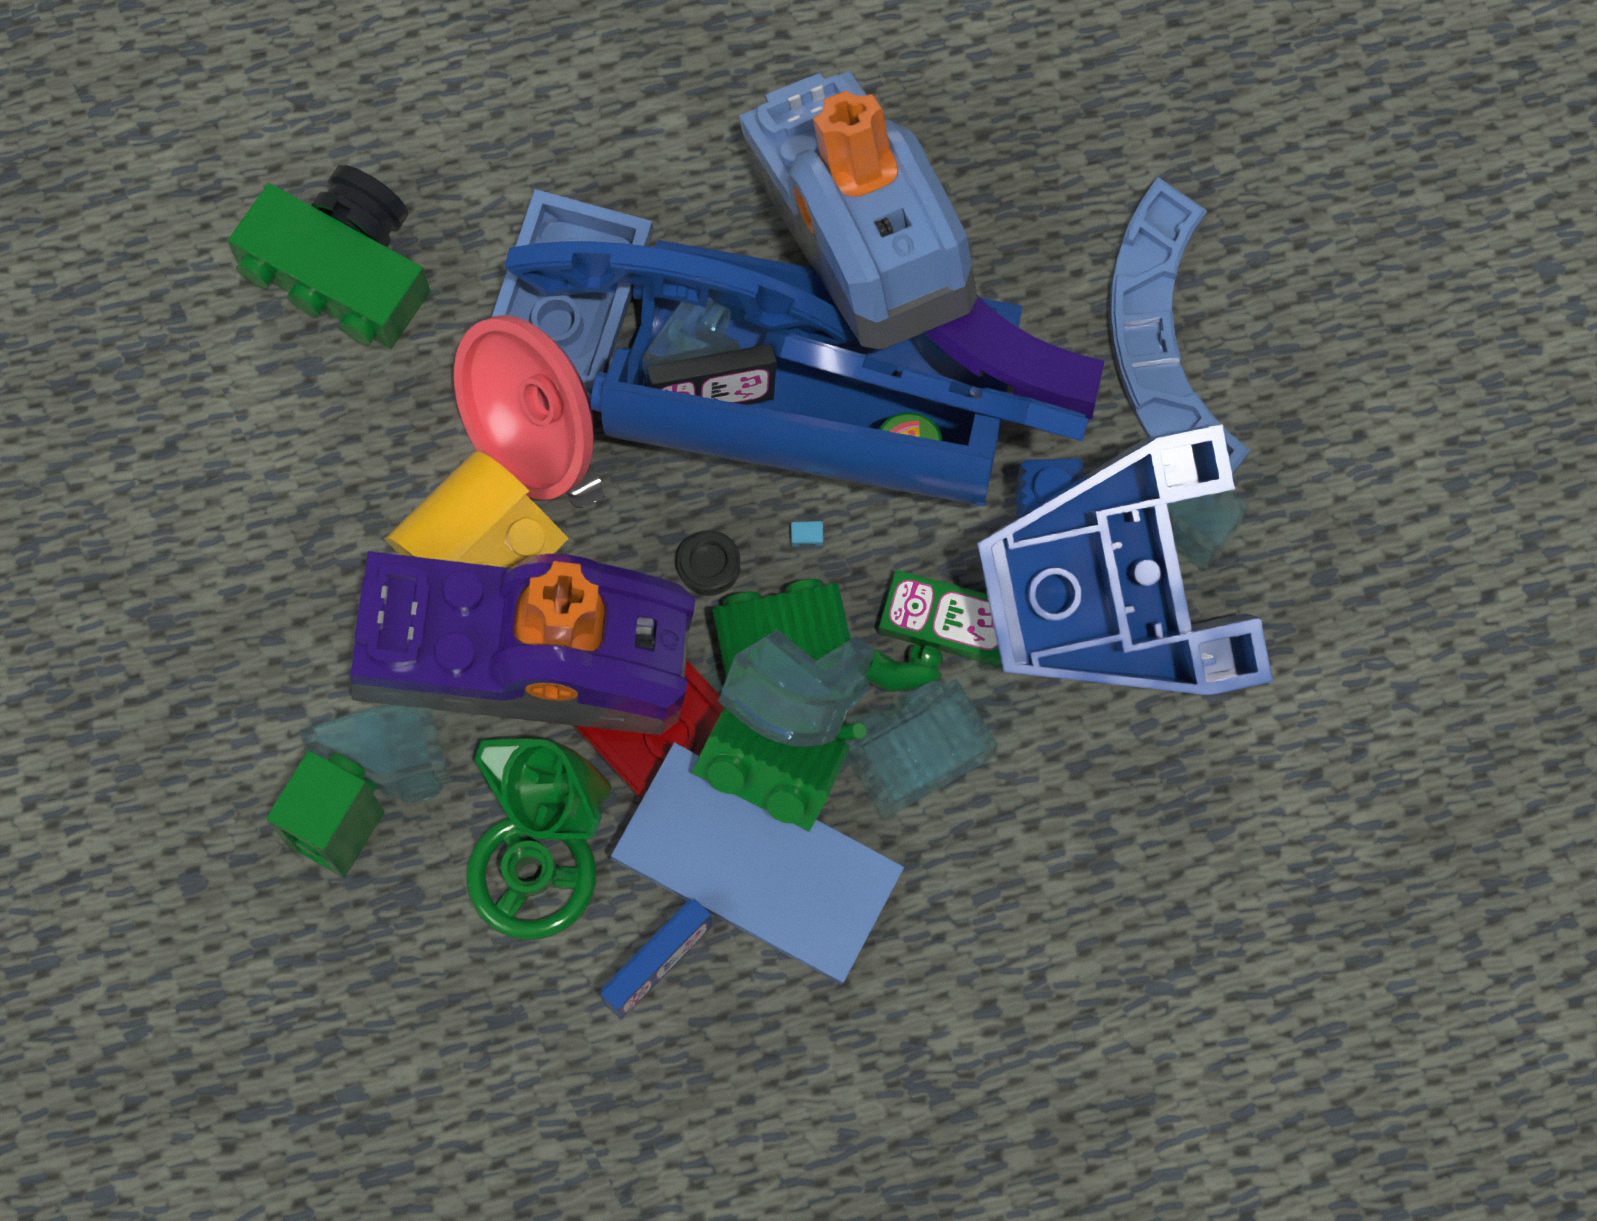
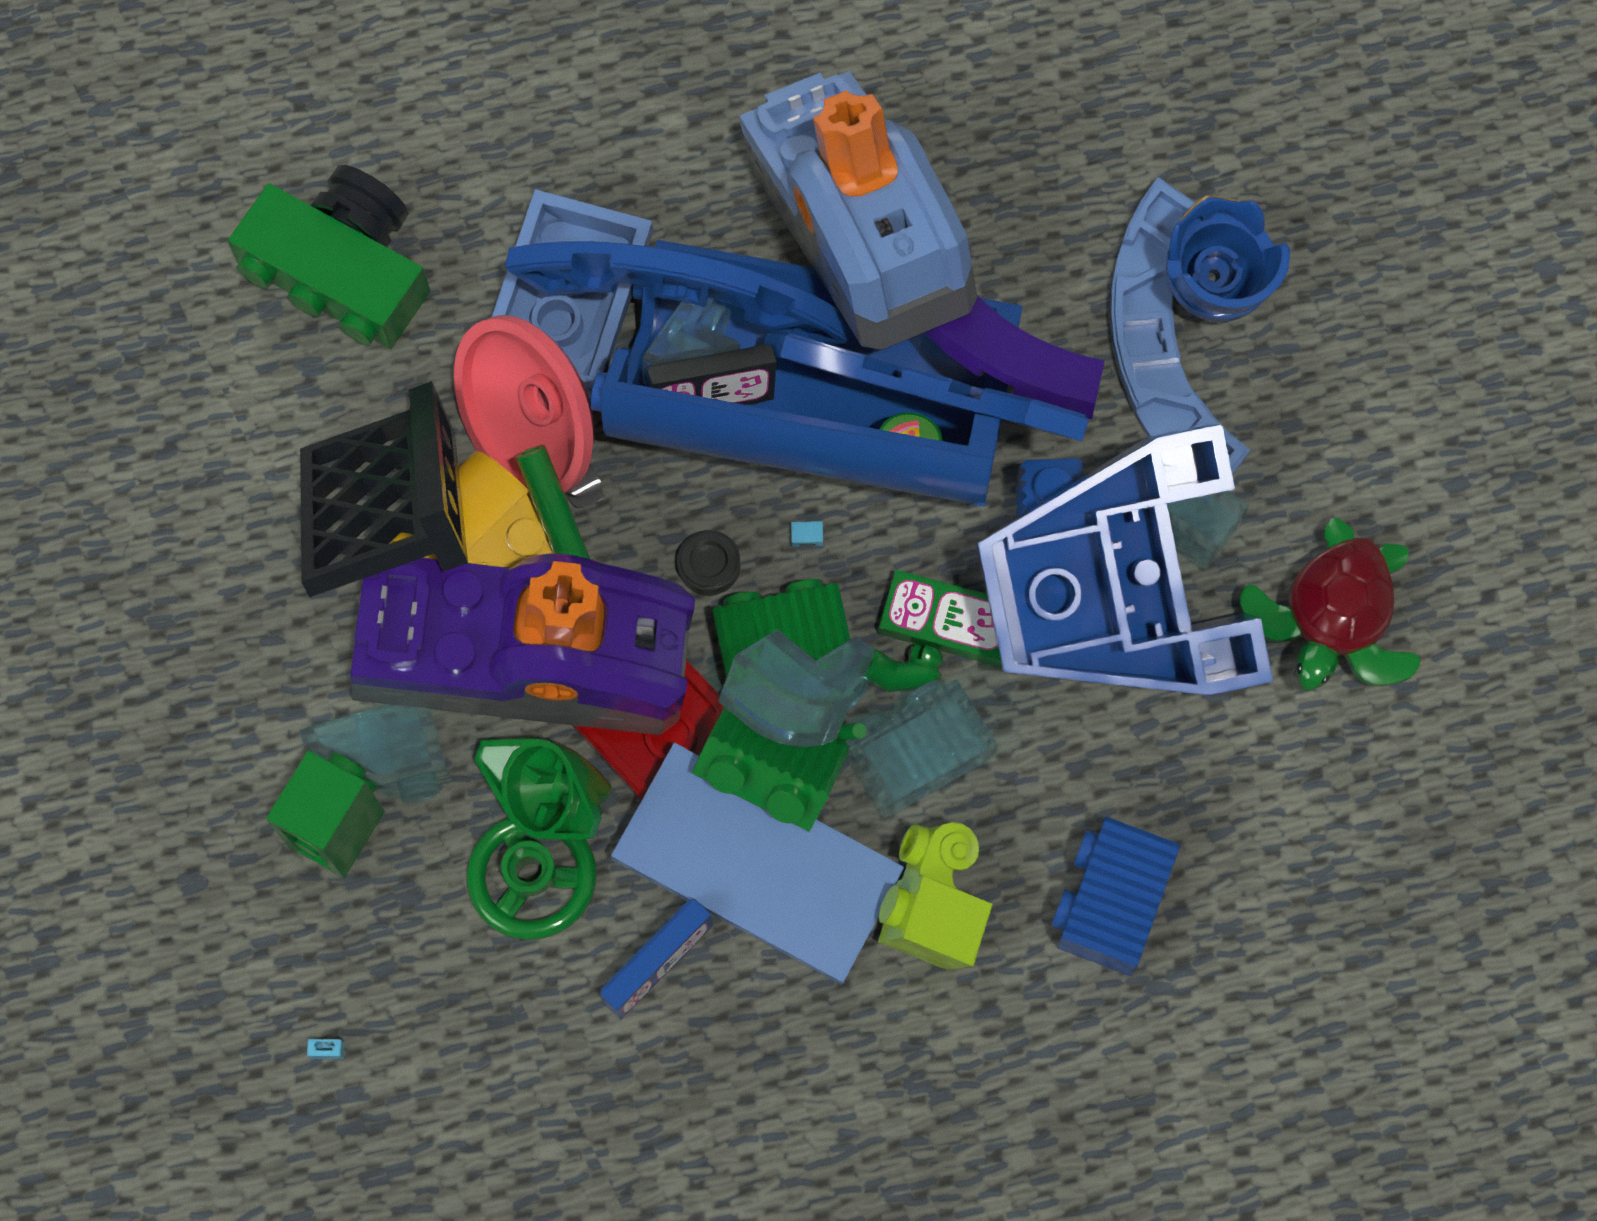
(325, 1049): none -> medium azure piece
(426, 483): none -> black fence
(551, 502): none -> green piece
(925, 910): none -> lime brick
(1116, 896): none -> blue brick
(1236, 246): none -> blue helmet
(1340, 608): none -> animal

